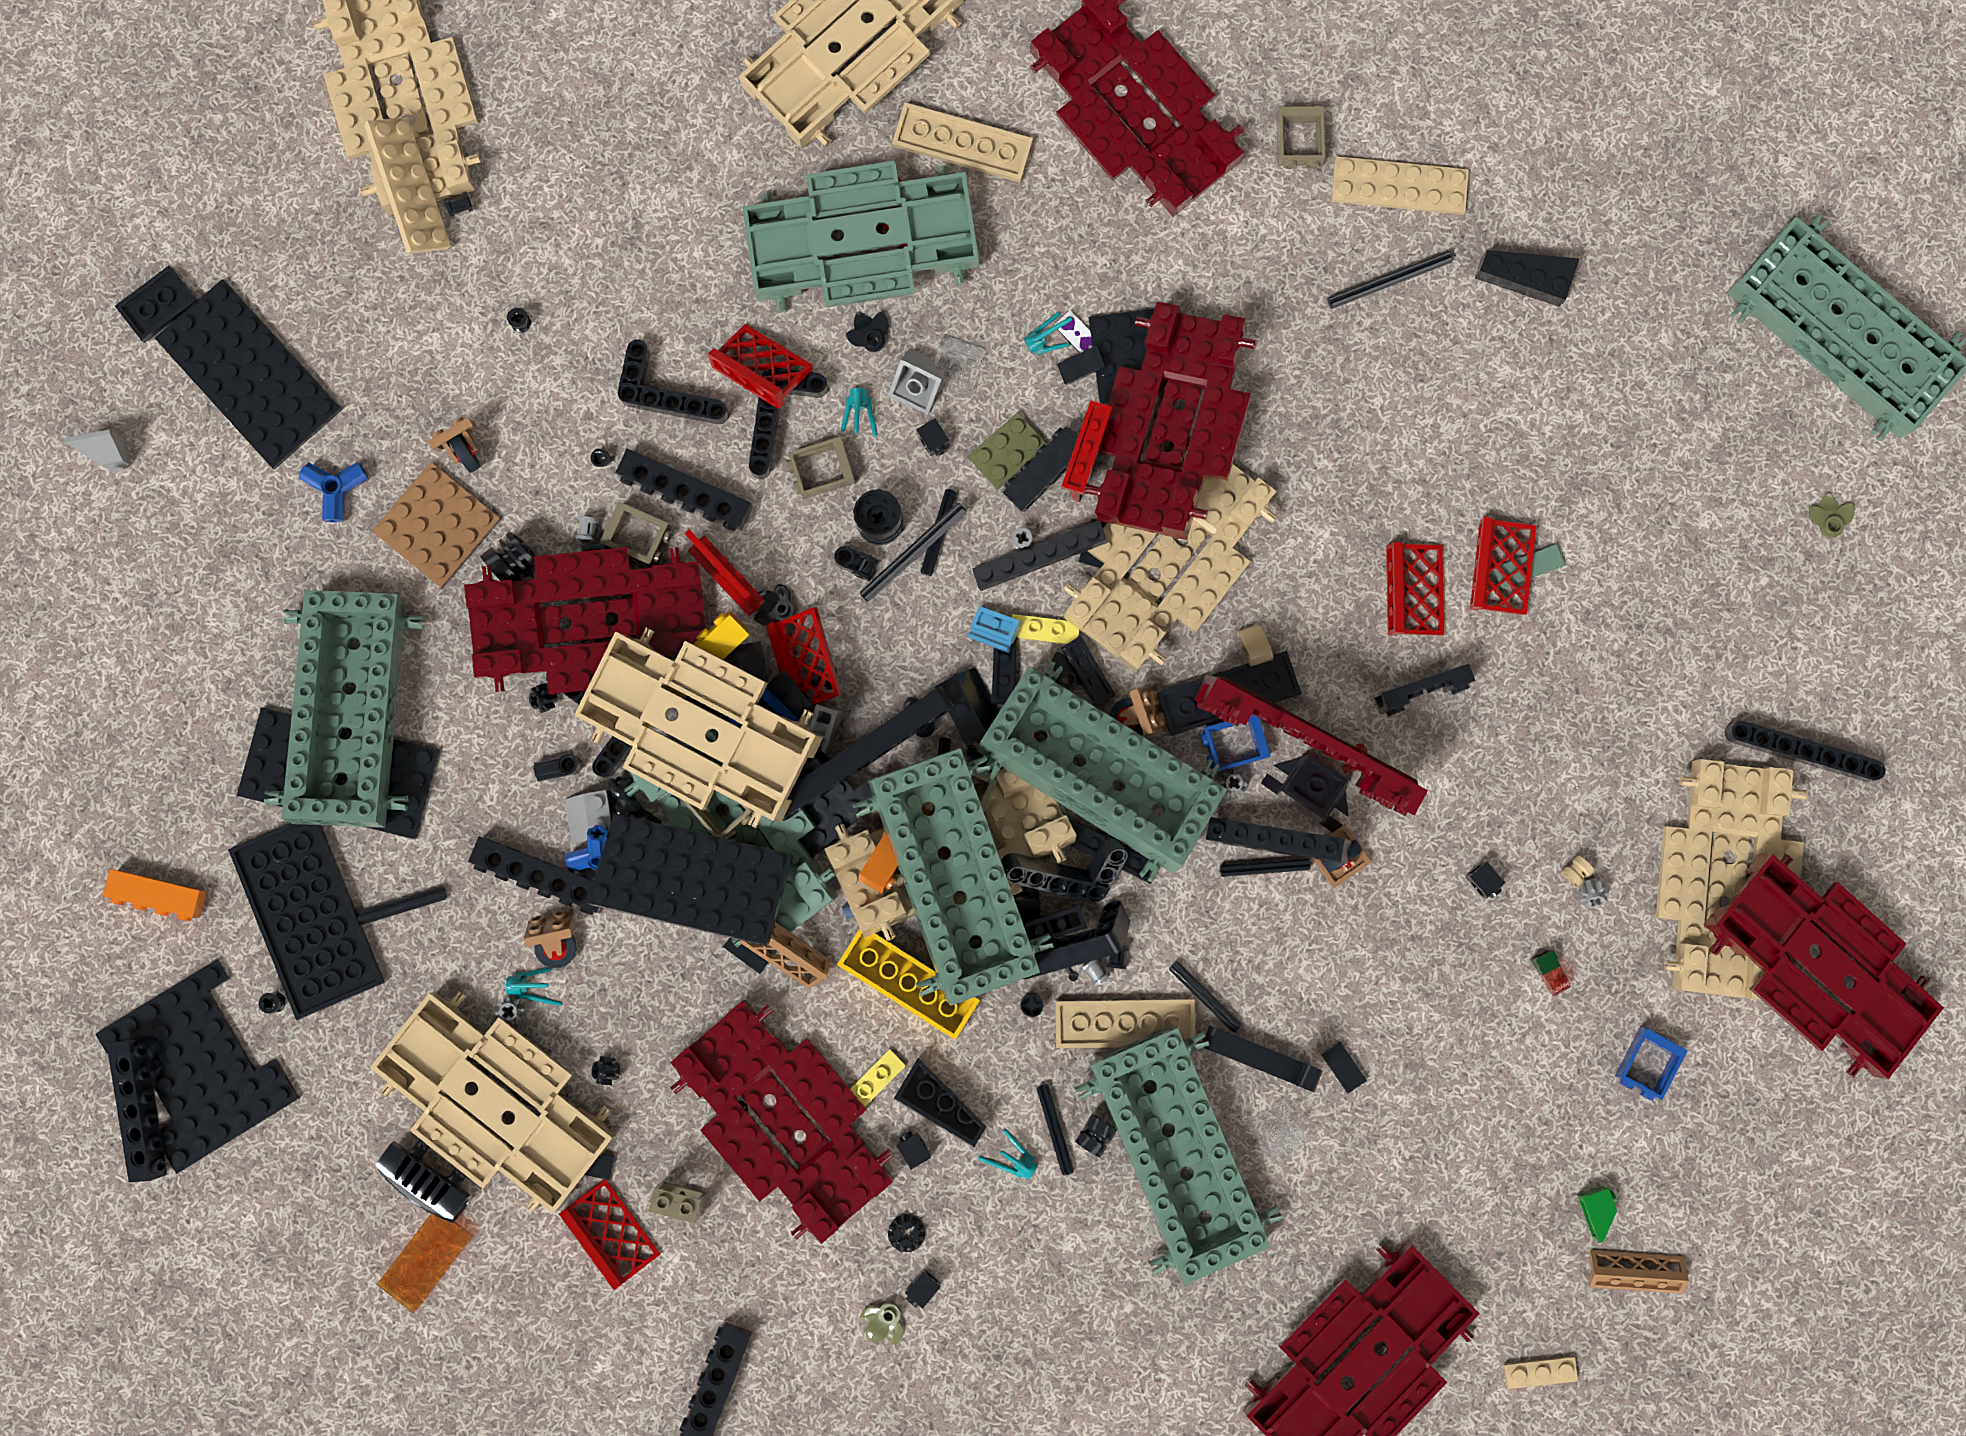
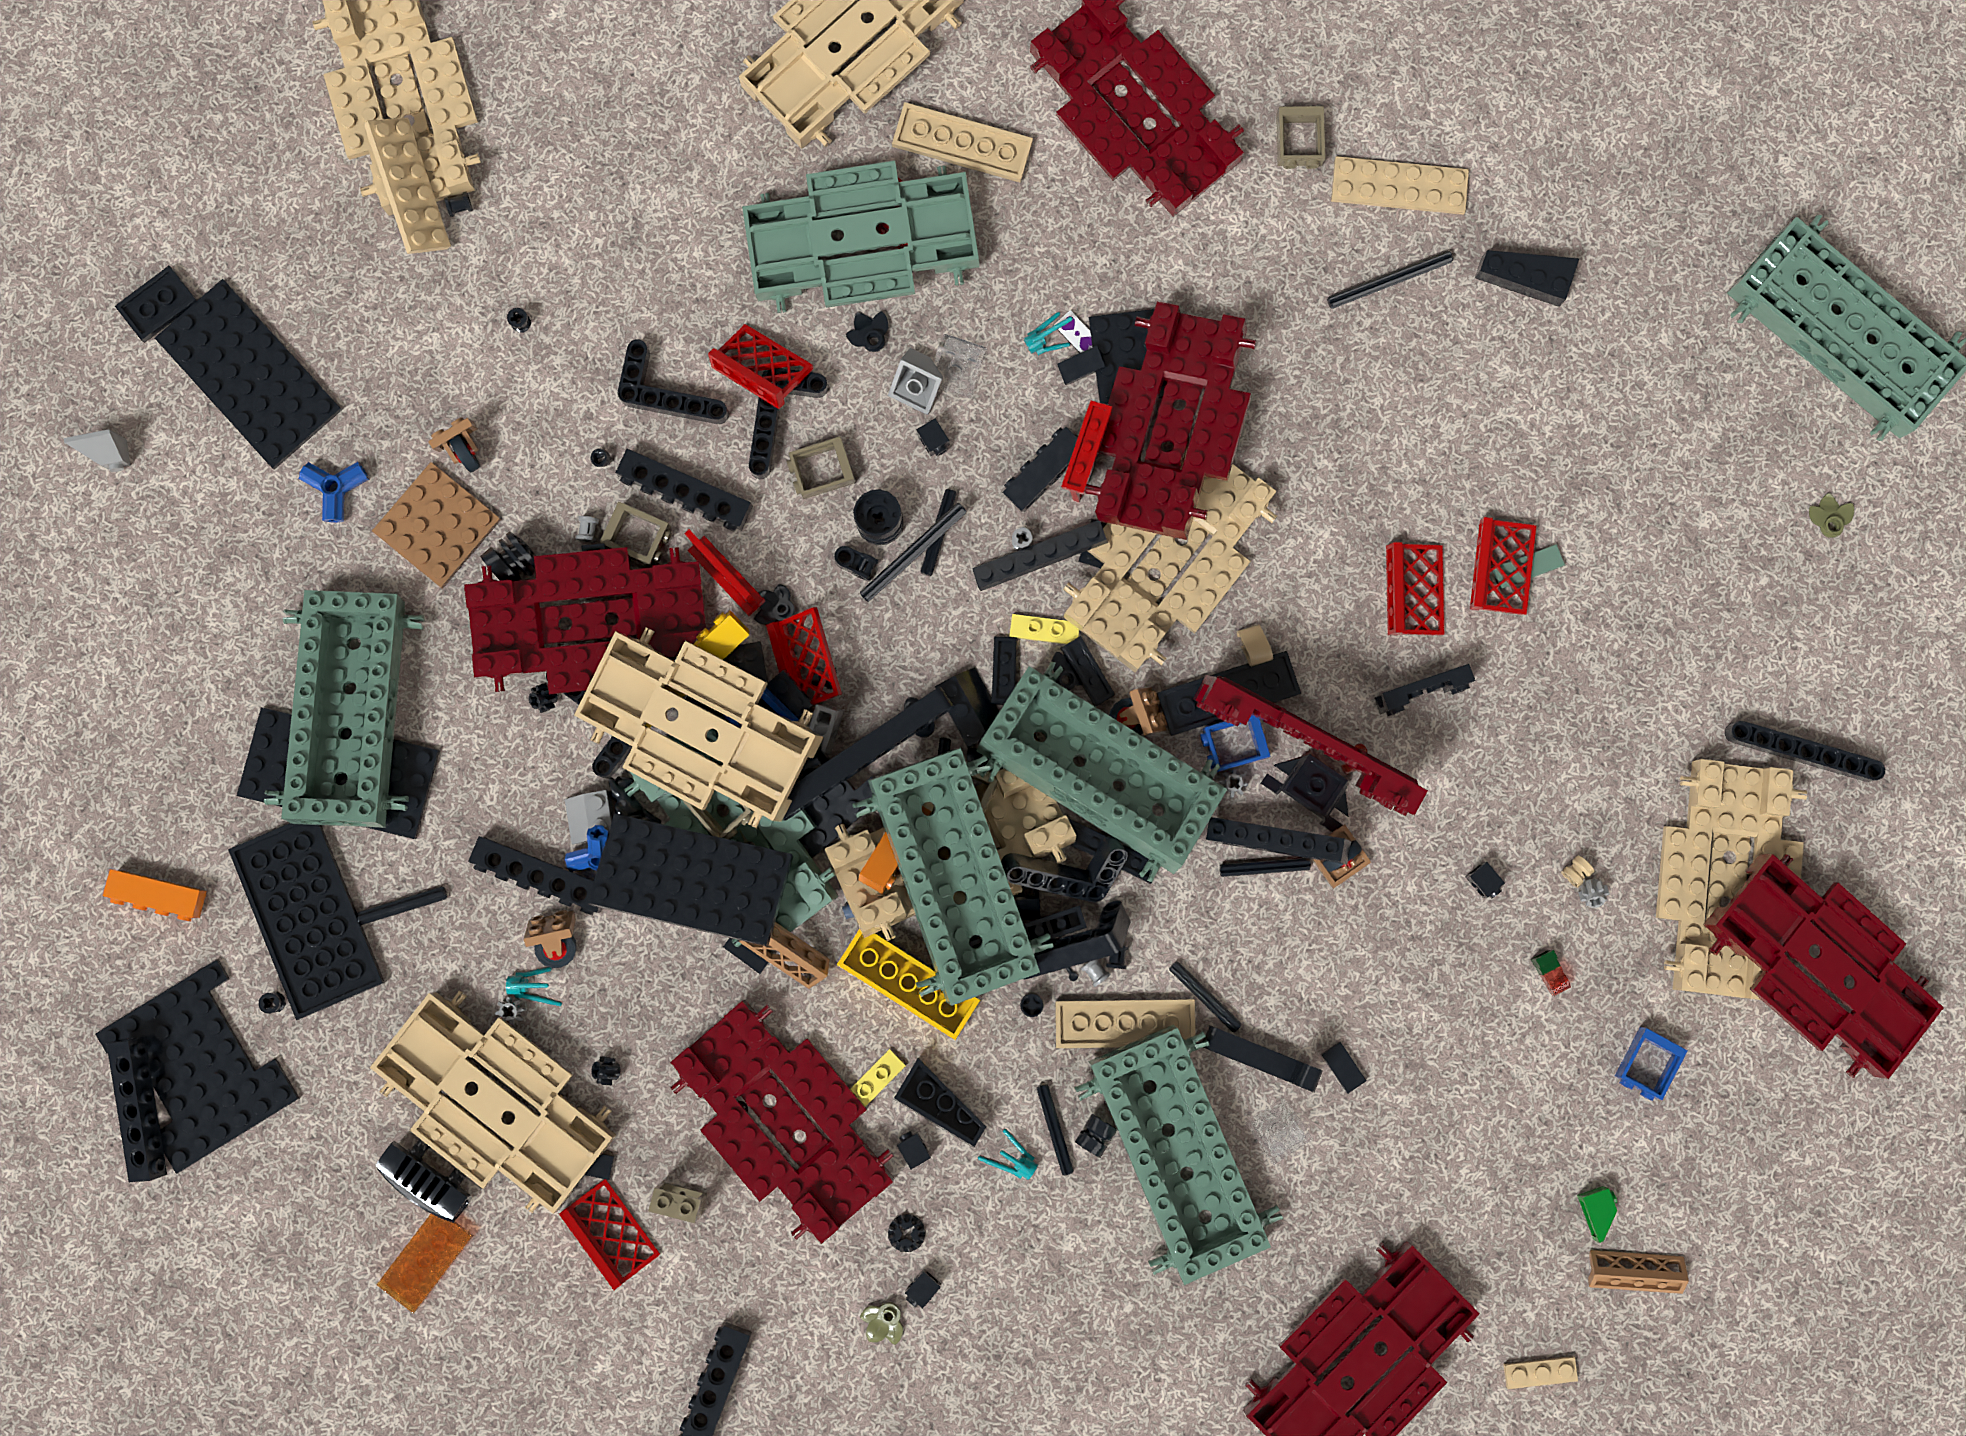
(556, 767): black piece -> none
(858, 400): teal plant -> none
(994, 629): dark azure plate -> none
(1006, 451): olive plate -> none

